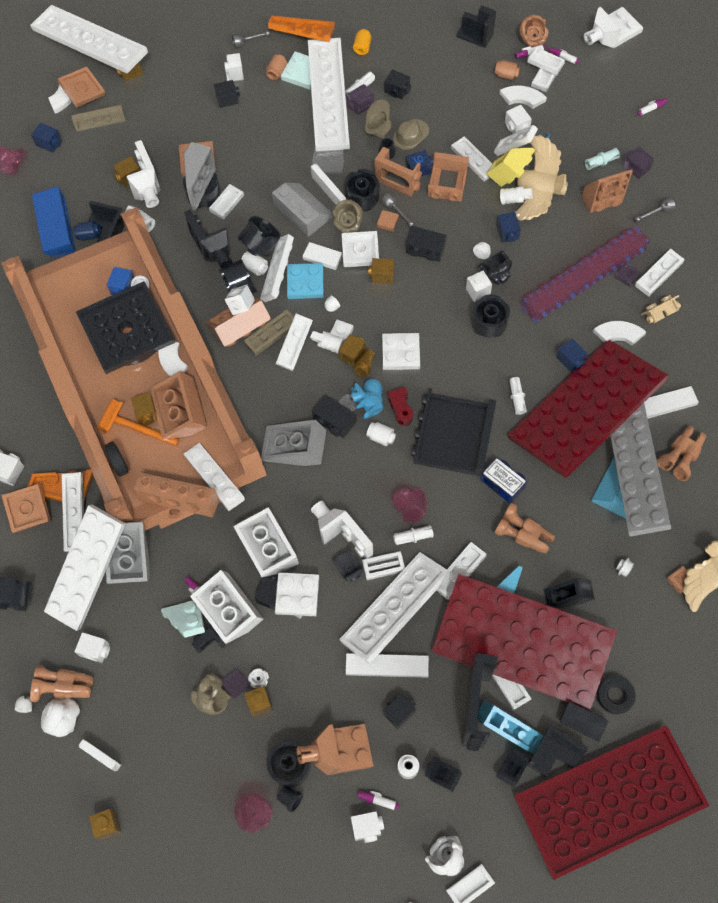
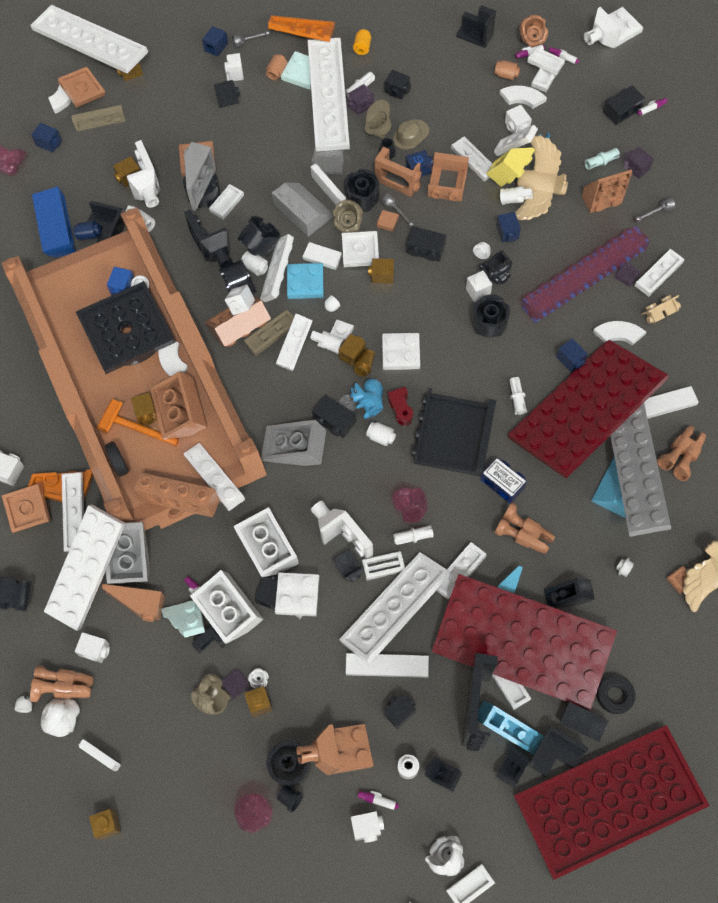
(142, 602): none -> nougat slope
(215, 41): none -> dark blue brick
(623, 104): none -> black brick

